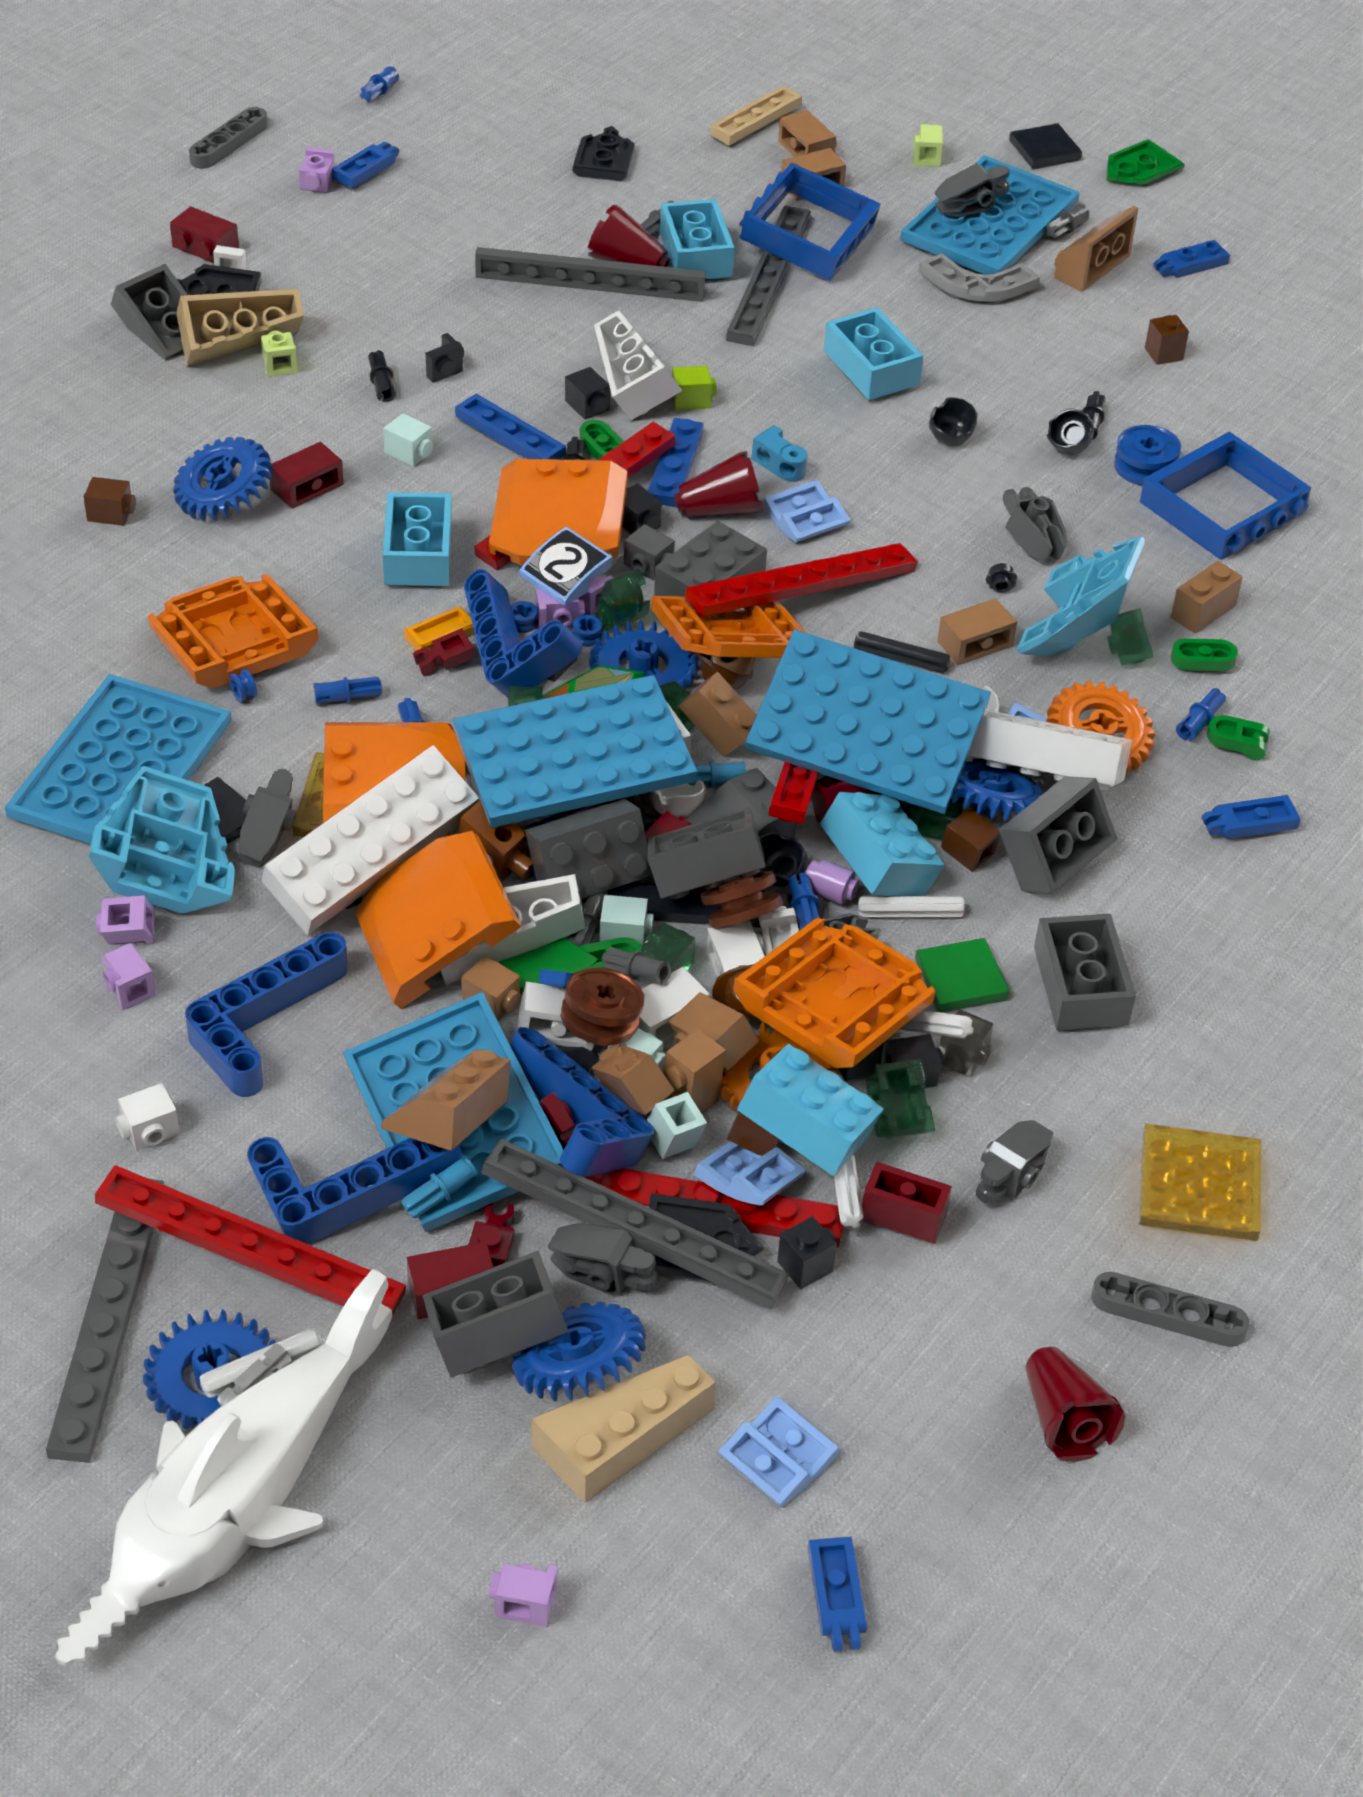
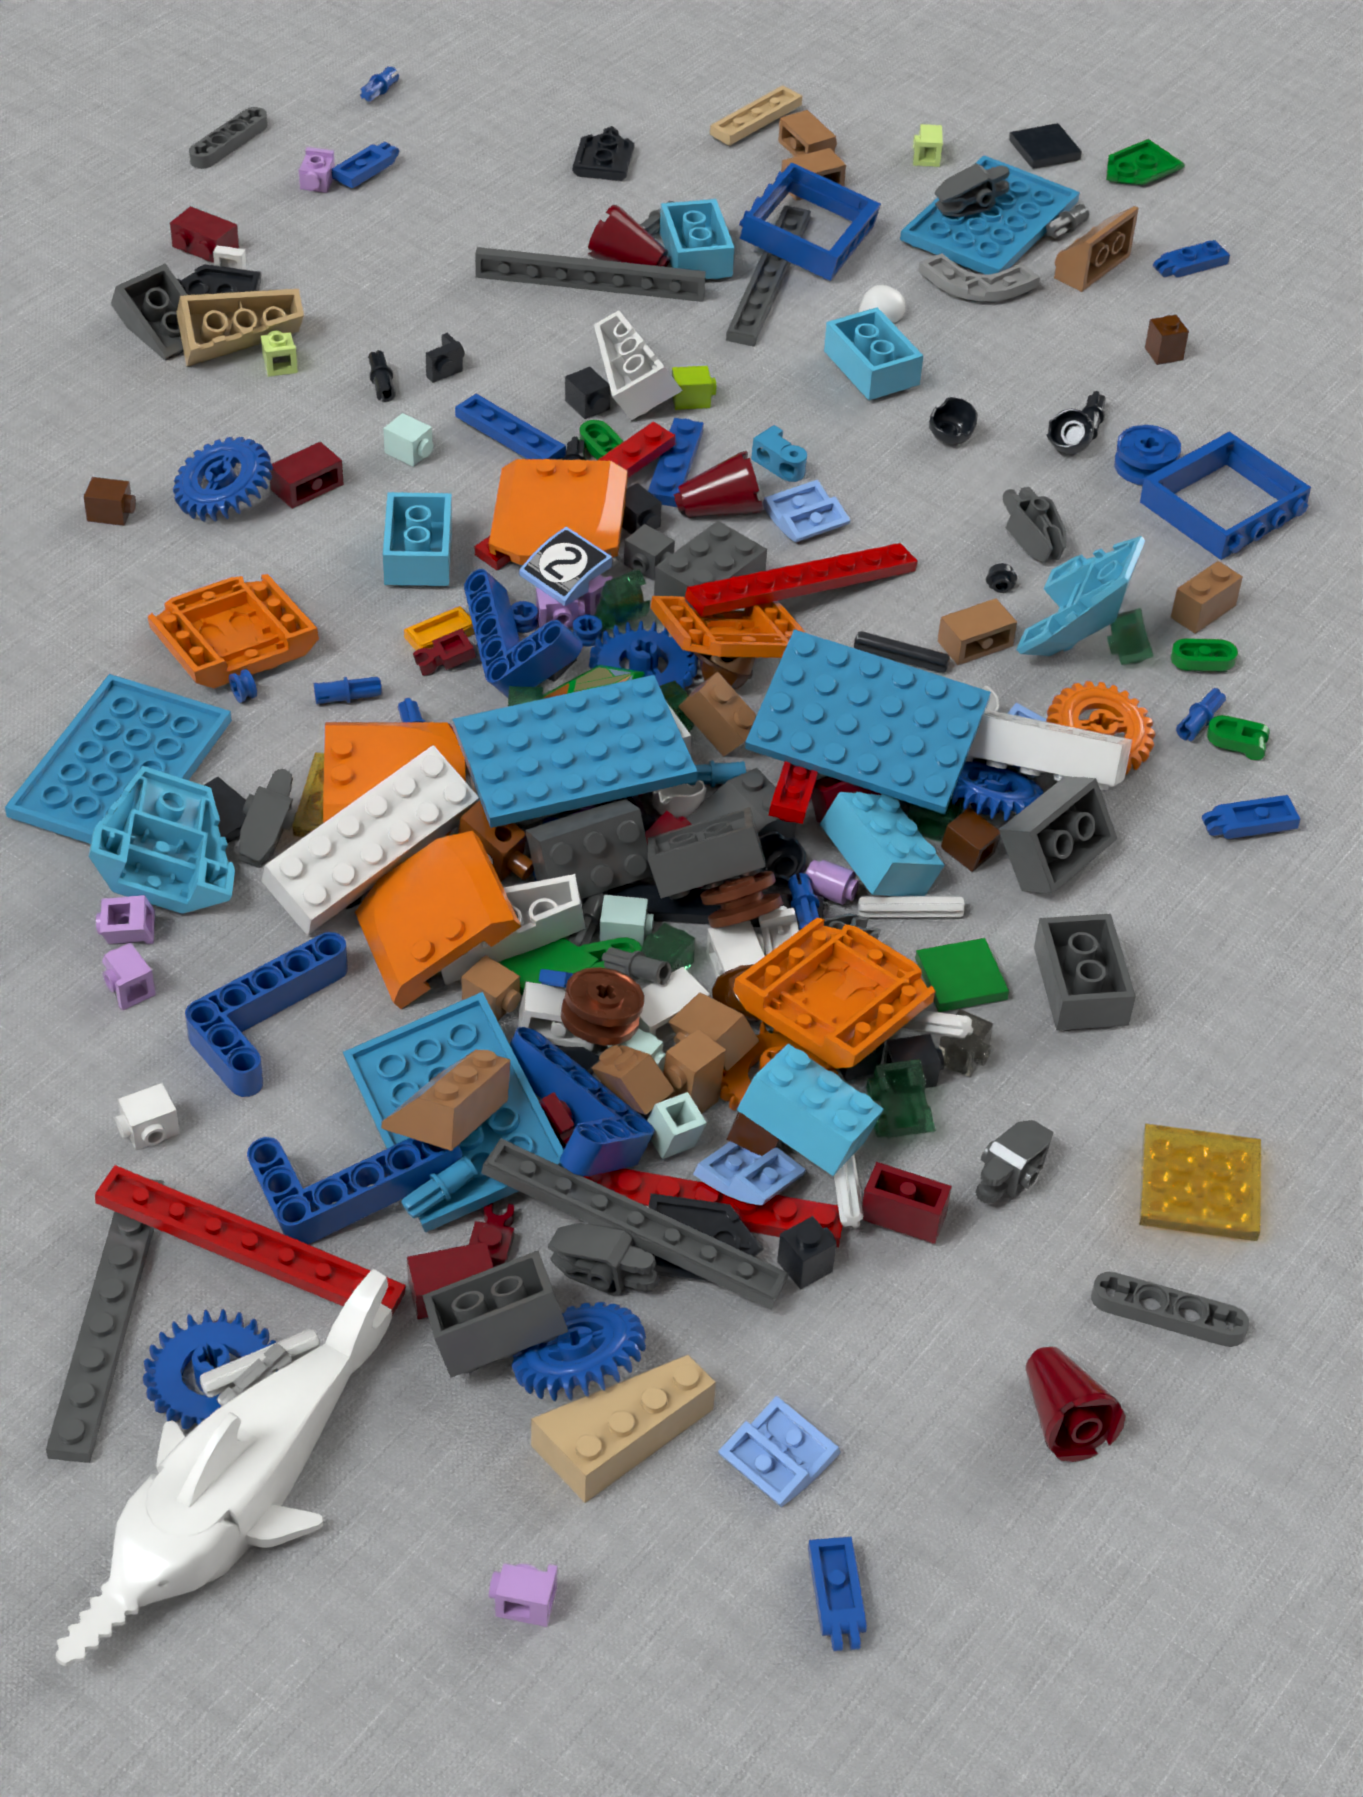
(886, 299): none -> white hair

